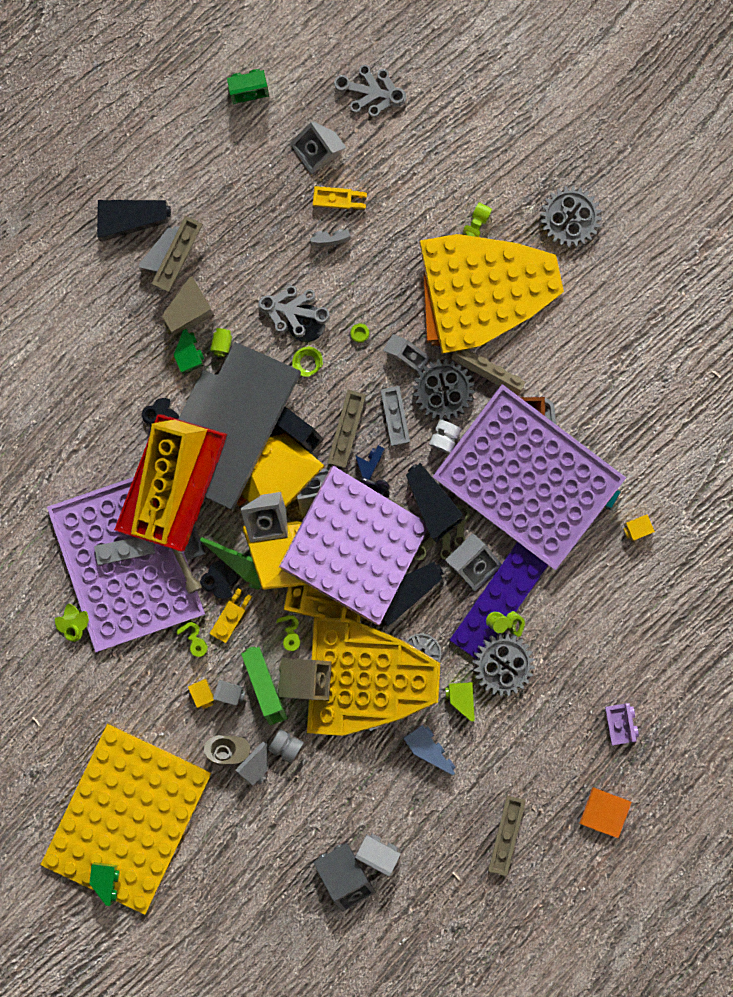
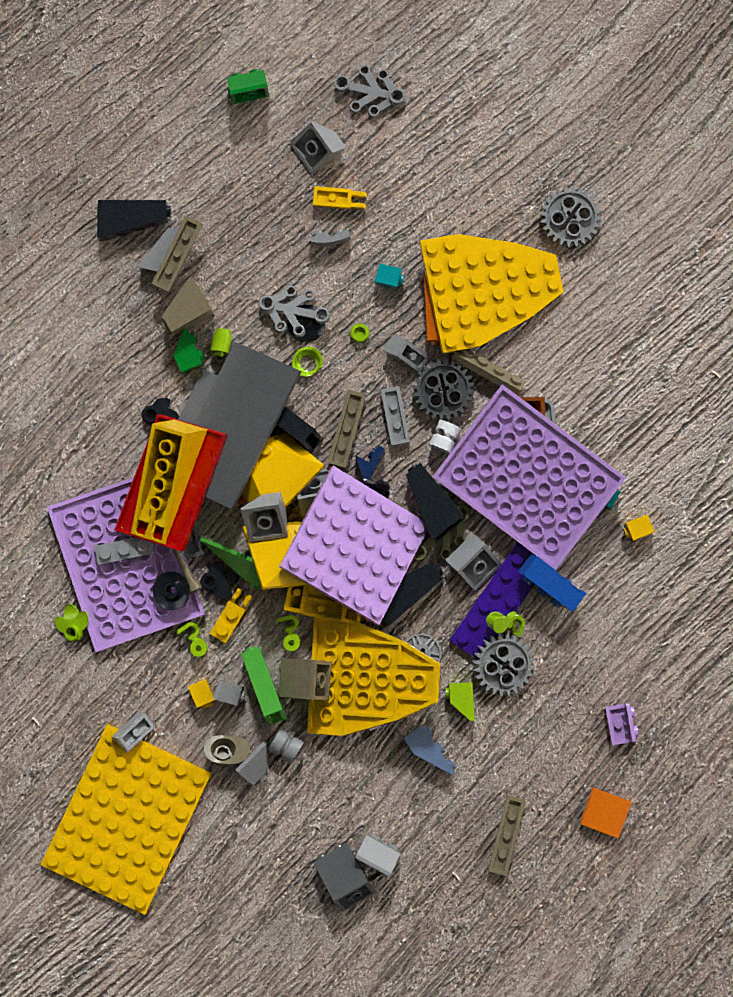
(103, 881): green slope -> none
(133, 731): none -> light grey slope
(163, 594): none -> black dish
(389, 276): none -> teal brick
(479, 217): lime leg -> none
(551, 583): none -> blue wedge

